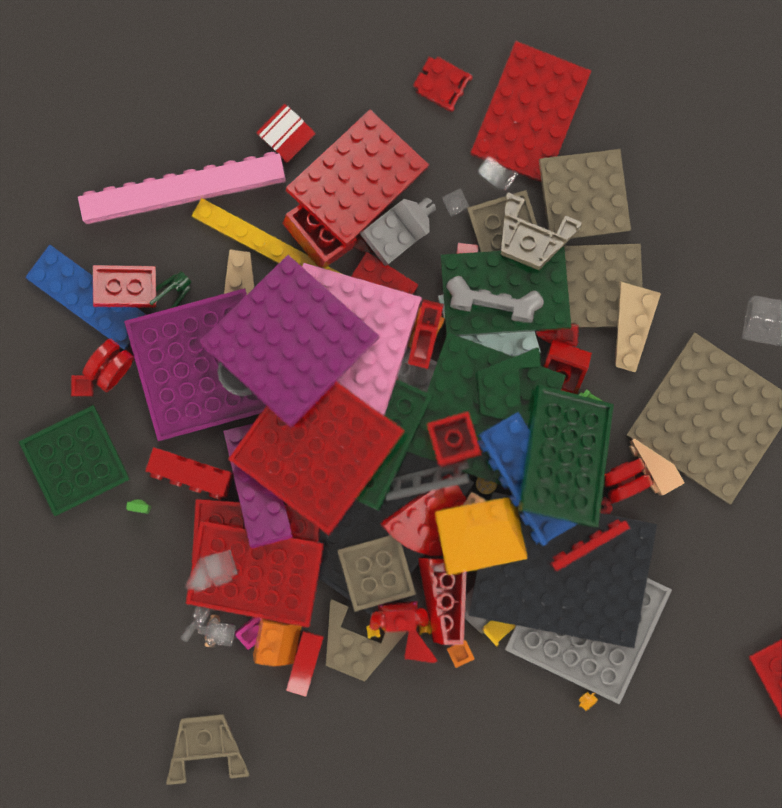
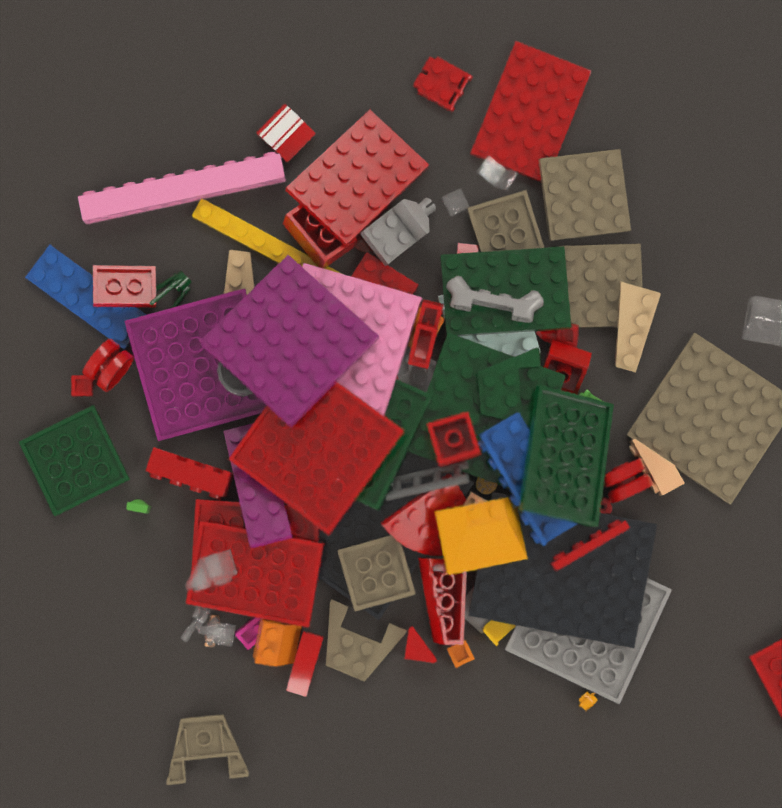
(399, 618): red torso -> none
(530, 242): wing -> none

